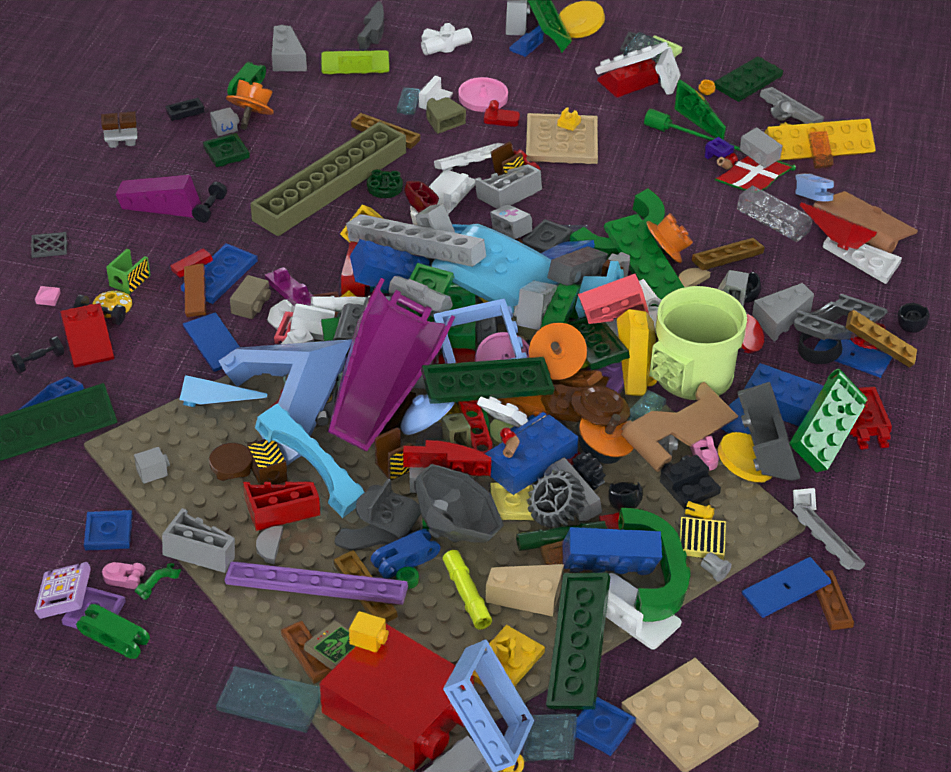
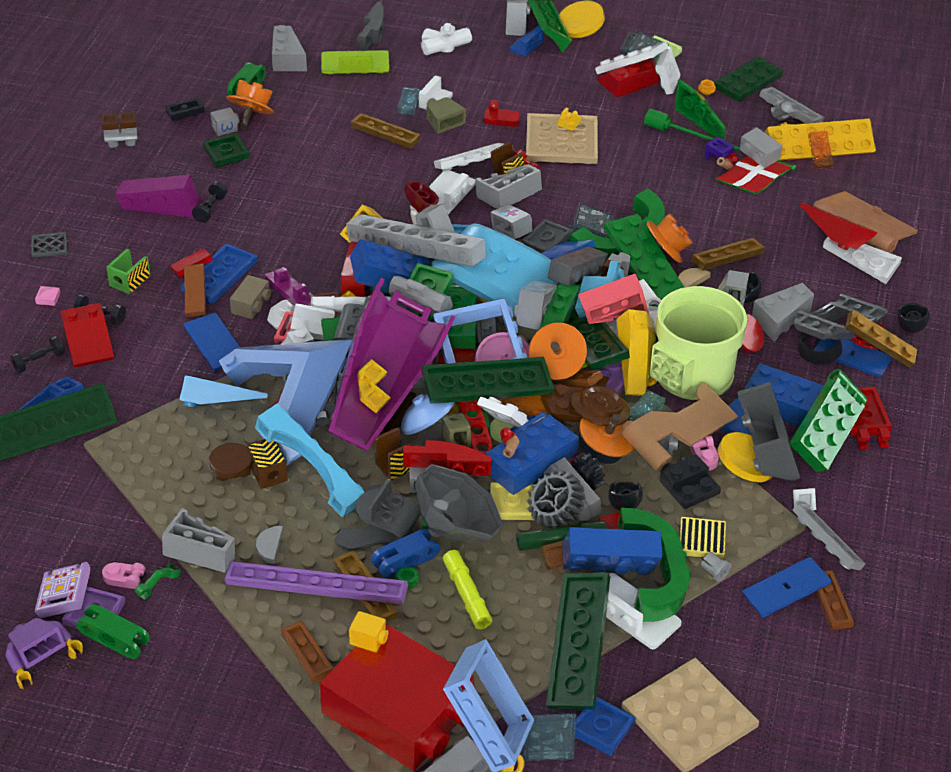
(34, 643): none -> medium lavender torso
(108, 530): blue tile -> none
(112, 298): yellow dish -> none
(151, 465): light grey brick -> none
(270, 699): clear light blue tile -> none
(281, 504): red wedge -> none
(327, 178): olive brick -> none
(330, 645): tile -> none
(369, 393): none -> yellow tile
(384, 183): dark green tile -> none
(478, 93): bright pink piece -> none
(515, 652): yellow plate -> none
(525, 587): tan wedge -> none
(591, 219): none -> tile
(701, 511): yellow pin -> none
(774, 213): clear brick -> none
(814, 187): light blue piece -> none

